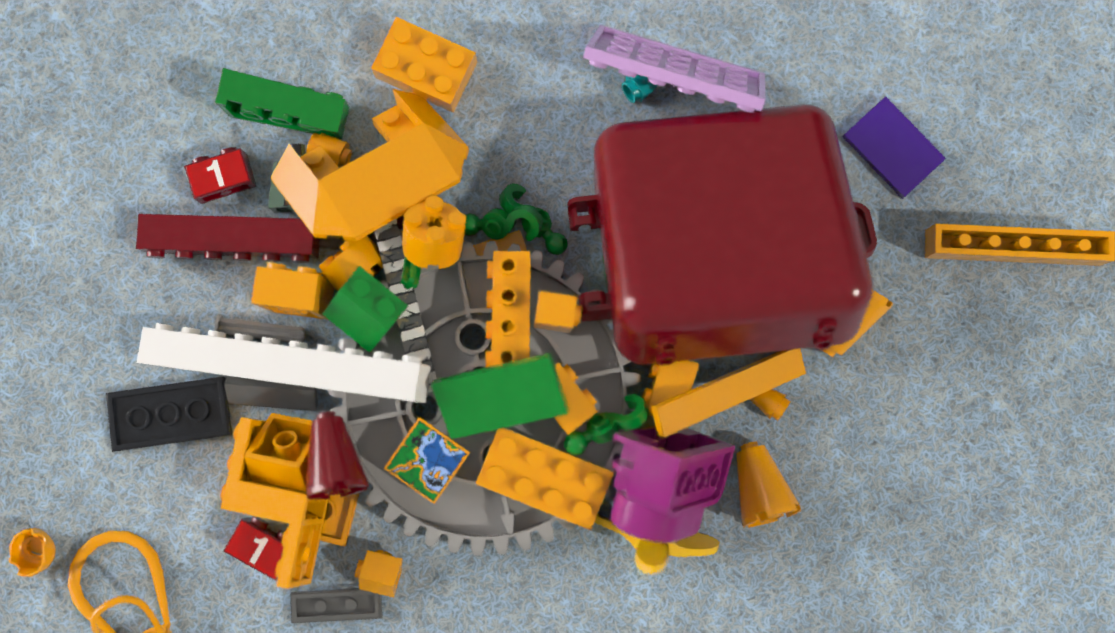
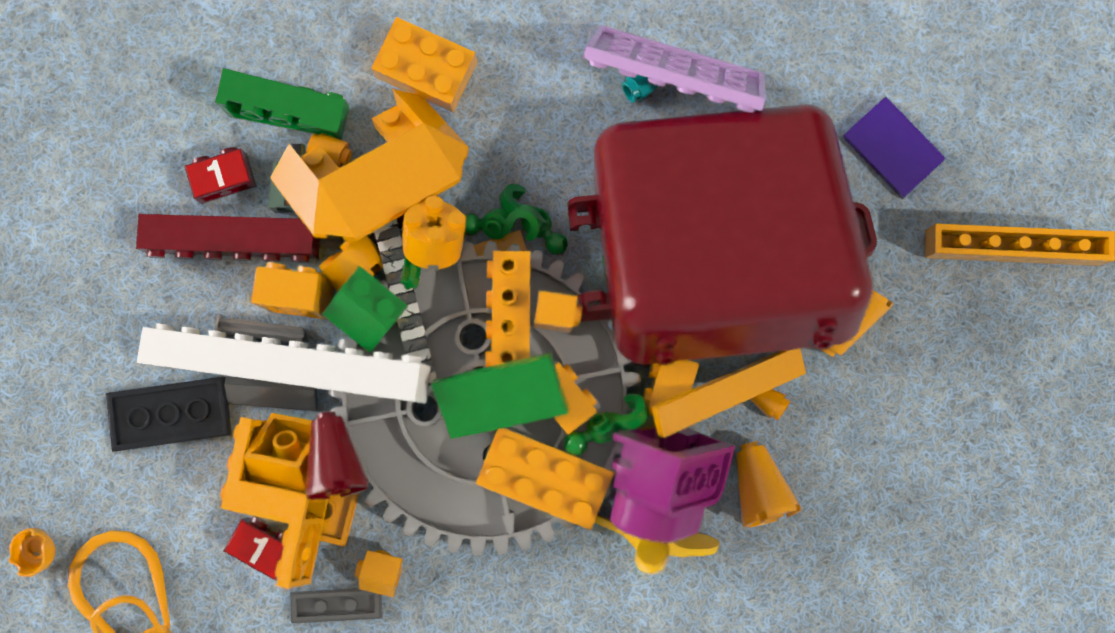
(427, 460): tile -> none

